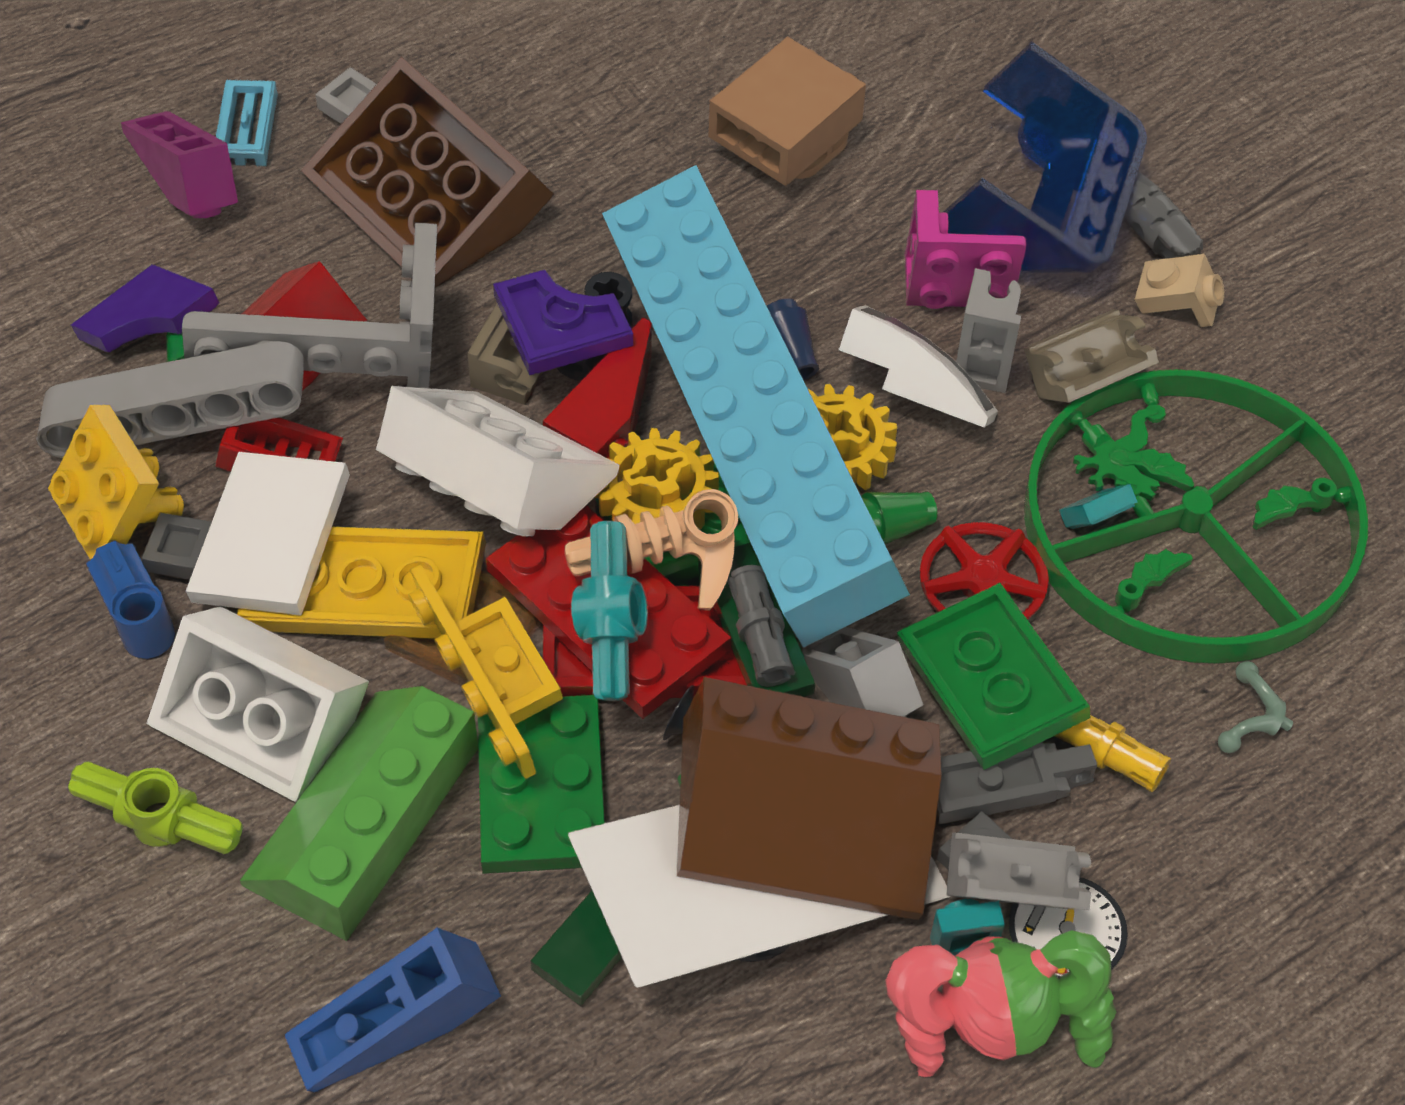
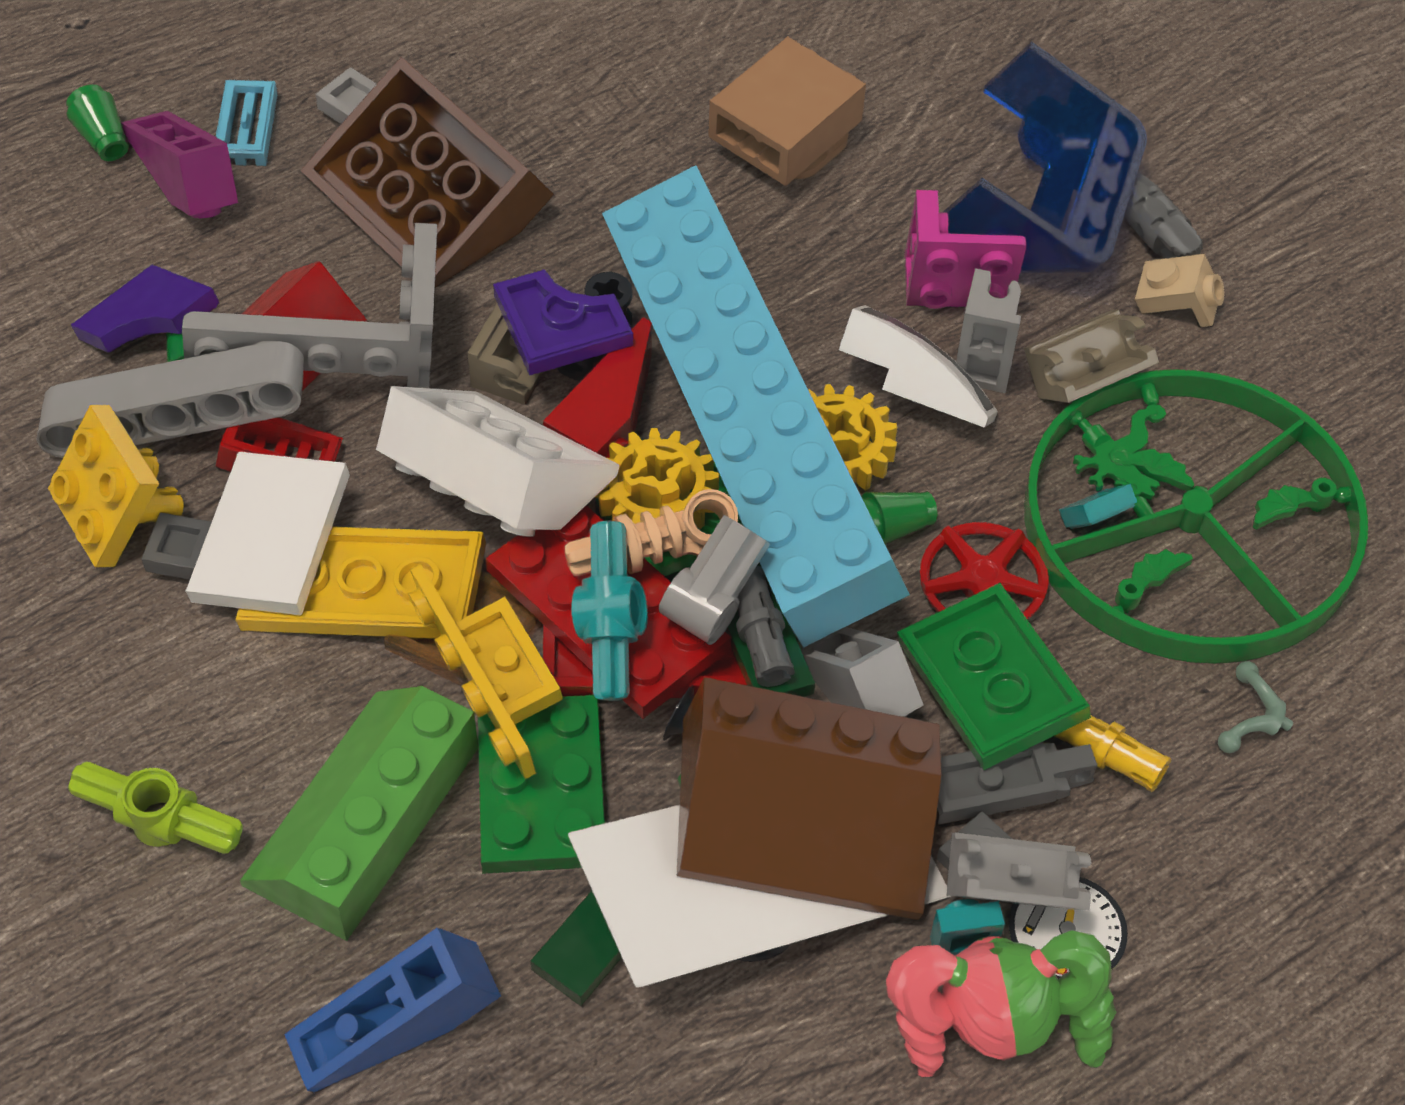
(98, 121): none -> green cone
(132, 600): blue piece -> none
(254, 700): white slope -> none
(706, 594): none -> light grey piece
(795, 331): dark blue cone -> none

